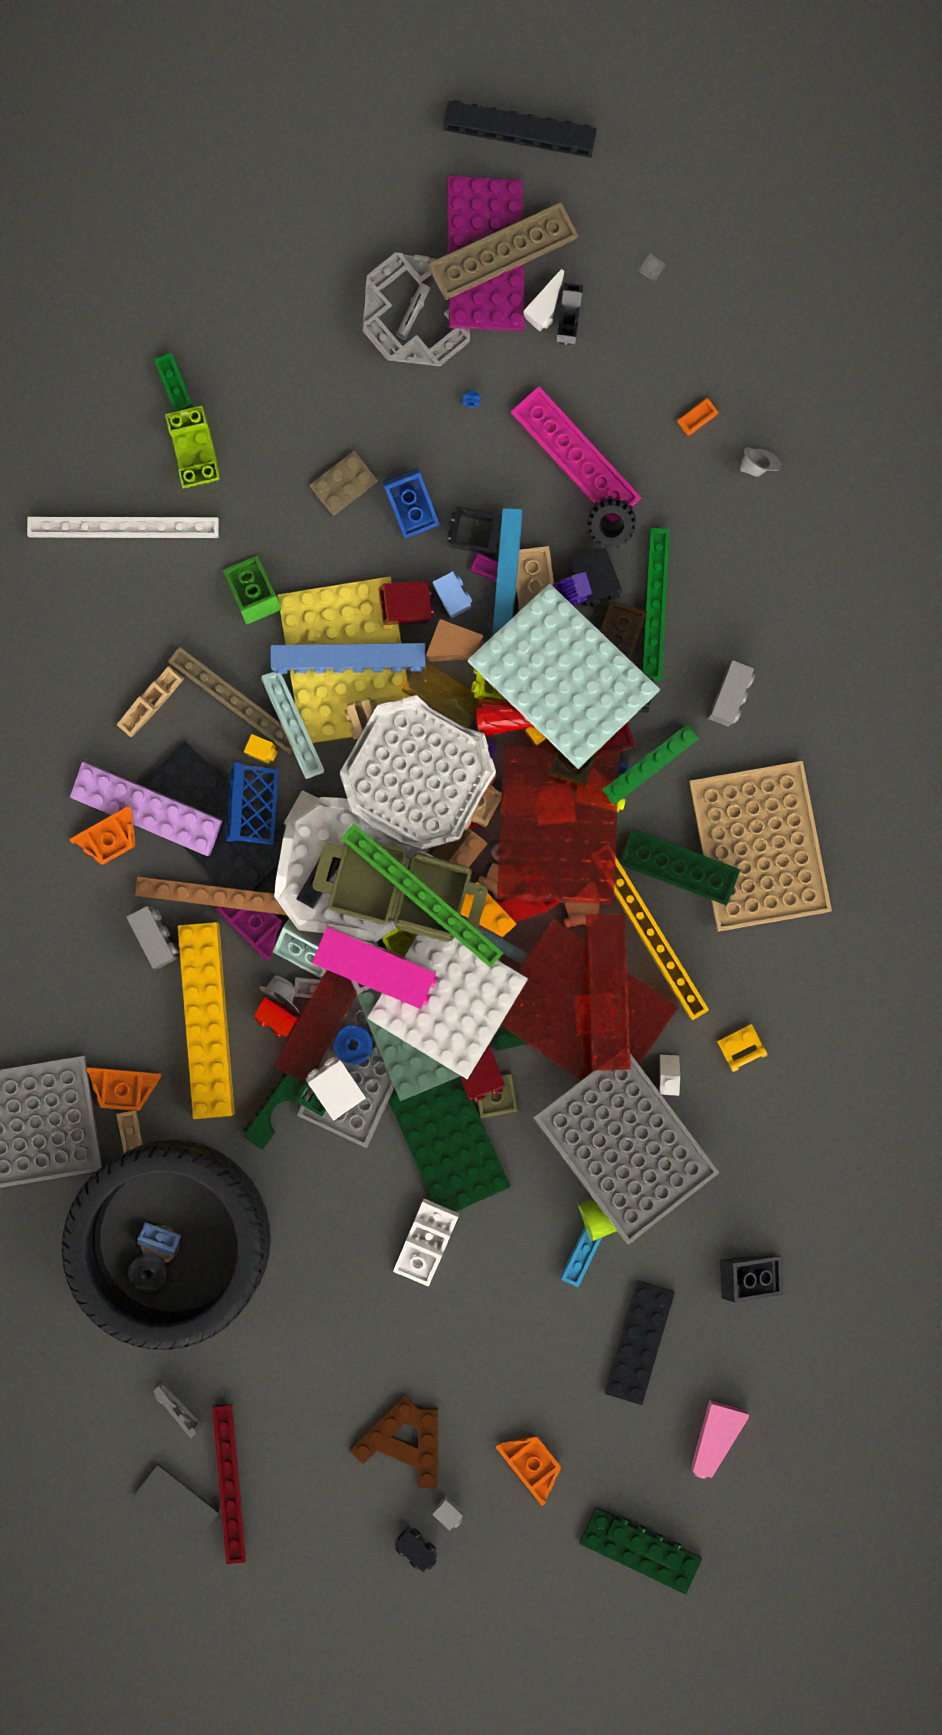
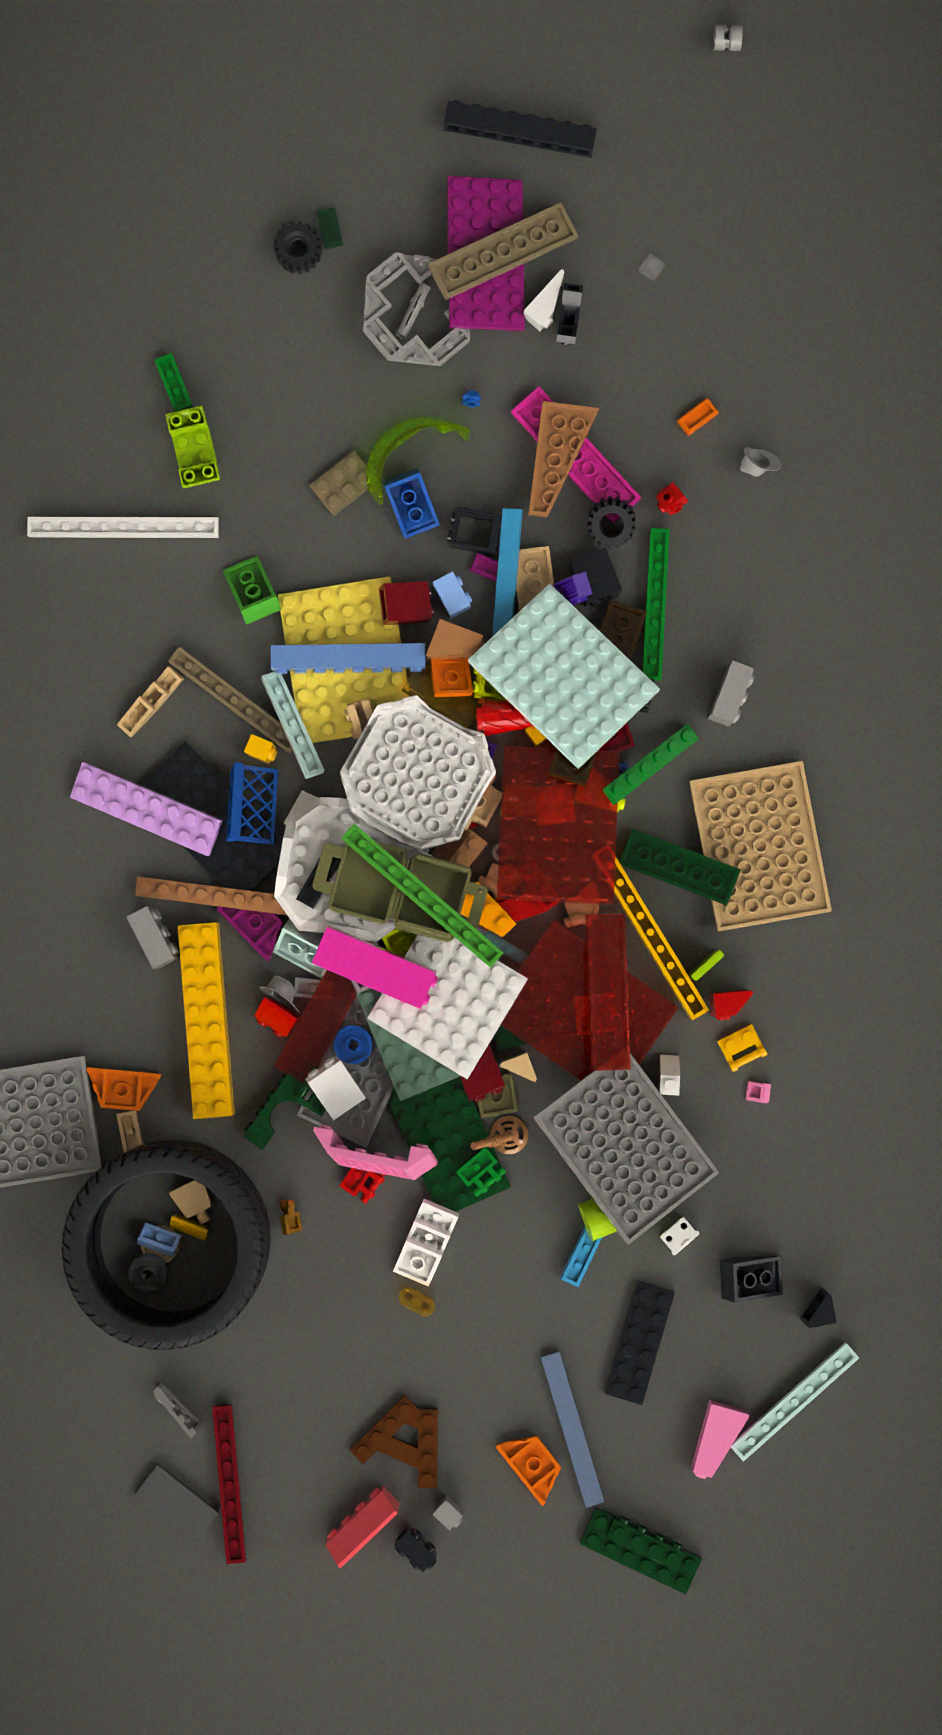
(109, 837): orange wing -> none
(189, 1226): none -> yellow slope
(193, 1200): none -> tan torso
(290, 1220): none -> pearl gold plate
(293, 234): none -> black tyre
(329, 228): none -> clear green tile
(356, 1178): none -> red plate
(362, 1525): none -> coral slope
(394, 438): none -> clear neon green windscreen
(416, 1301): none -> clear yellow plate
(419, 1161): none -> bright pink slope
(451, 677): none -> orange plate
(476, 1167): none -> green plate
(499, 1141): none -> medium nougat dish
(520, 1065): none -> tan slope
(559, 442): none -> medium nougat wing
(572, 1429): none -> sand blue tile
(671, 499): none -> red brick
(680, 1236): none -> white piece
(705, 965): none -> lime tile
(728, 1003): none -> red slope
(734, 39): none -> light grey wheel
(758, 1092): none -> bright pink slope
(794, 1401): none -> light aqua plate
(820, 1311): none -> black slope

